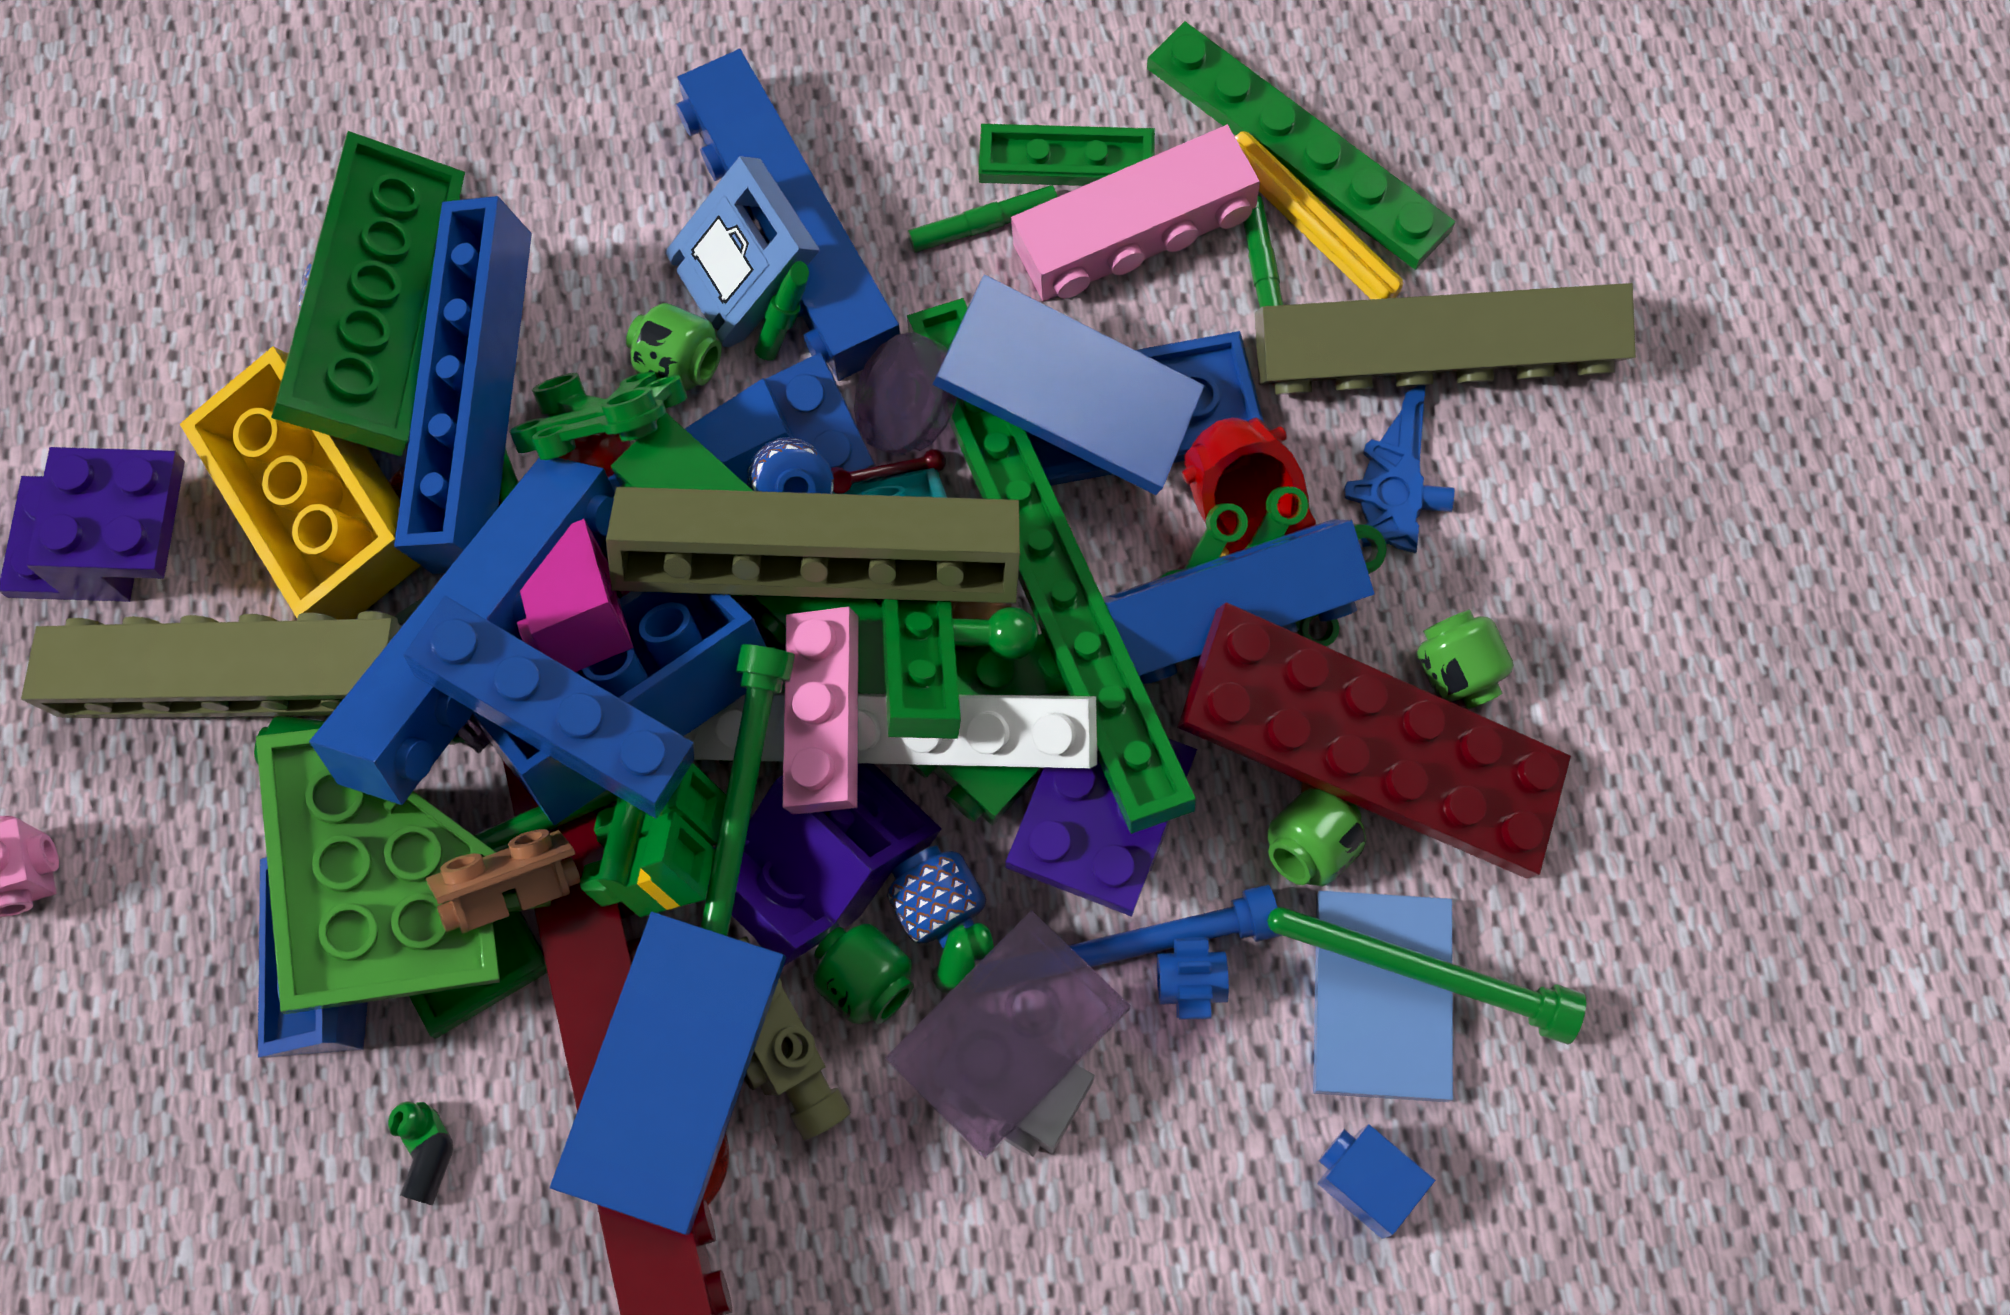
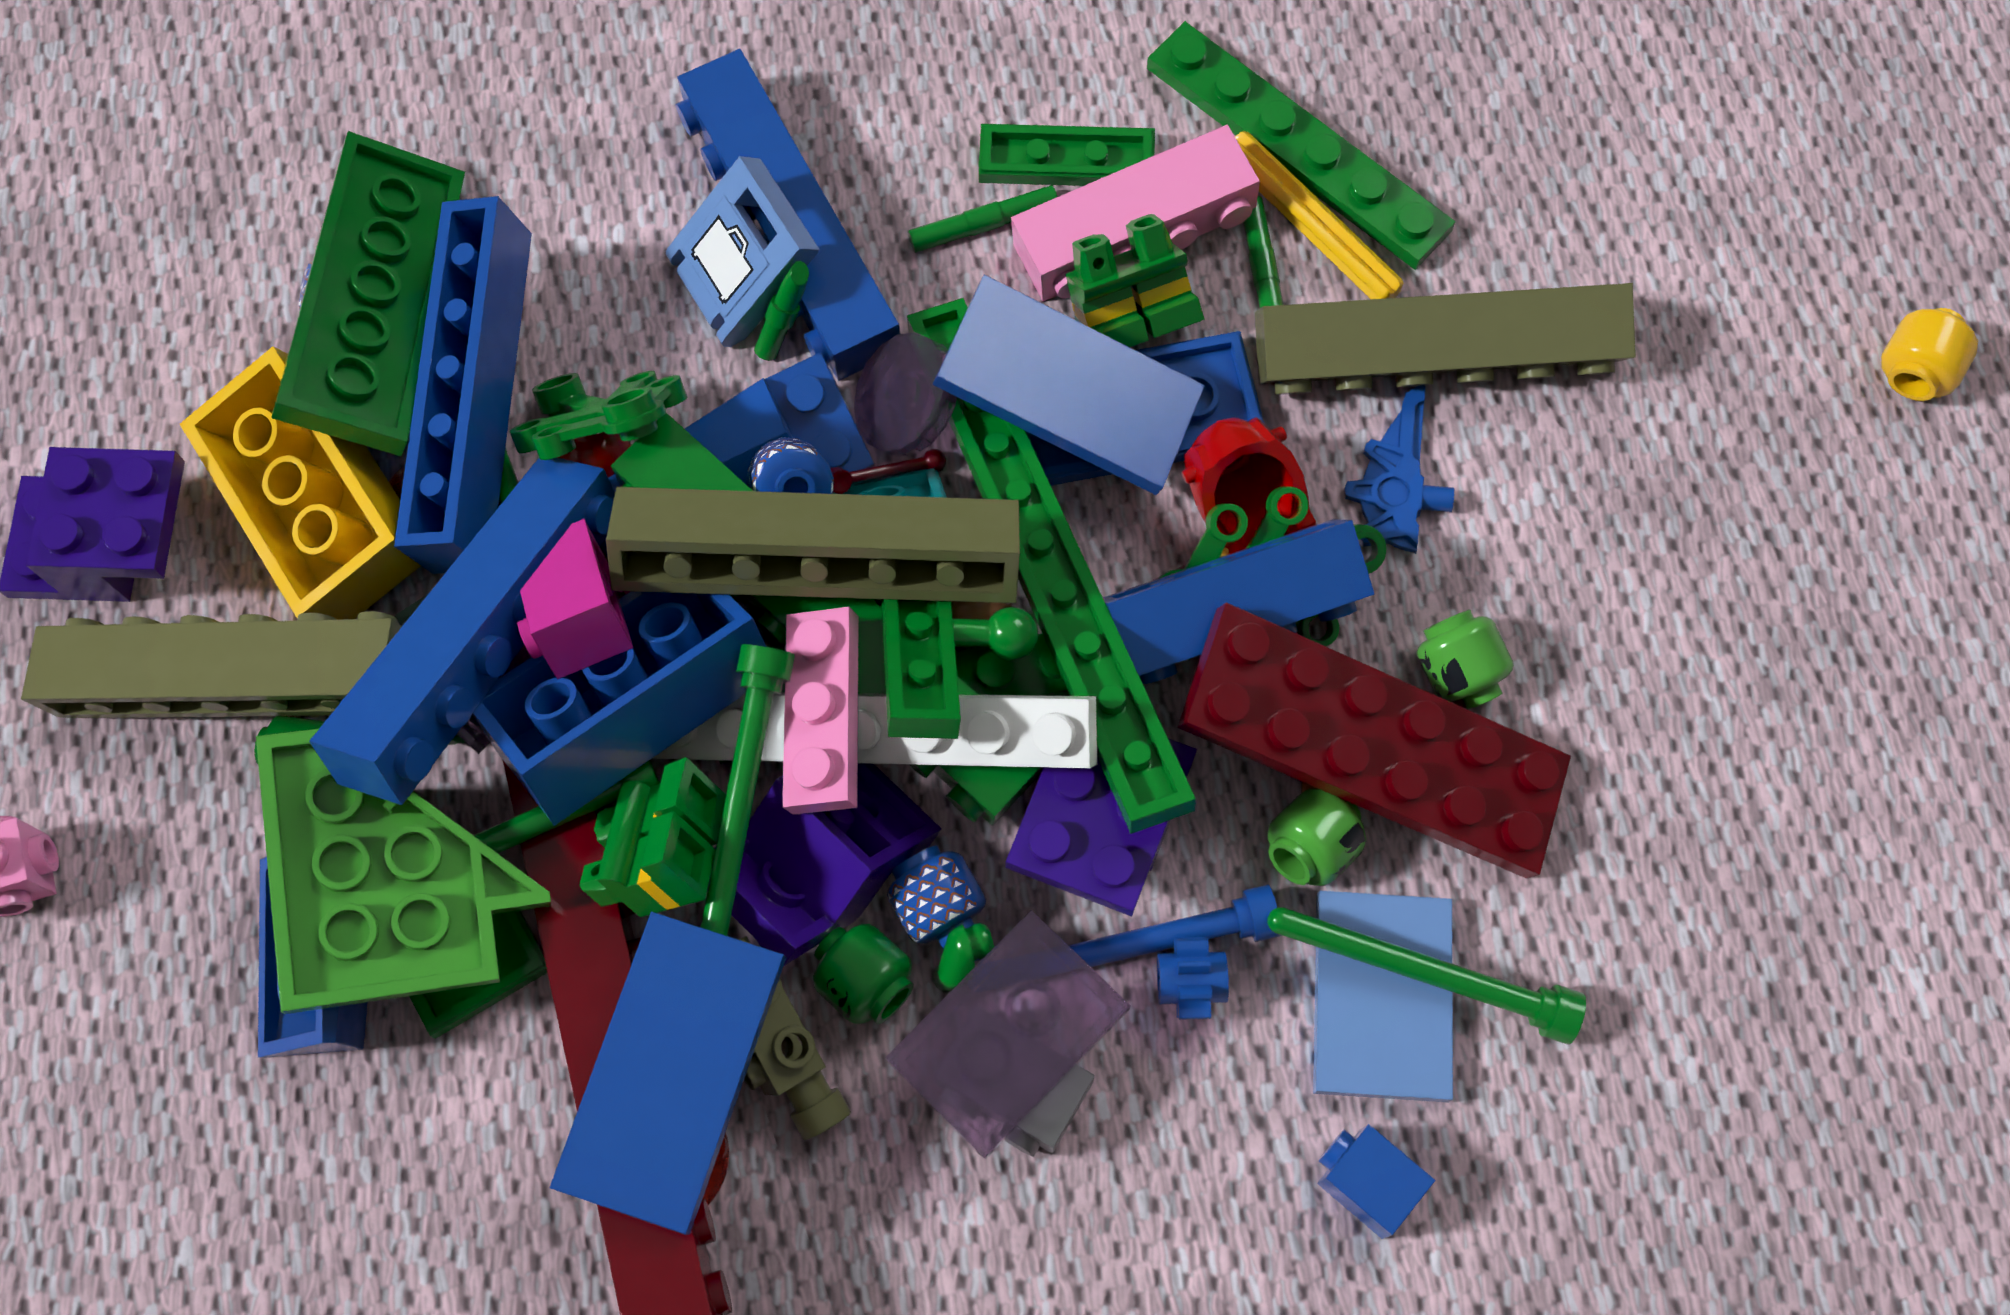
(428, 1146): arm -> none
(477, 882): nougat hinge -> none
(550, 706): blue brick -> none
(674, 344): bright green head -> none
(1134, 289): none -> green hips
(1929, 353): none -> yellow head

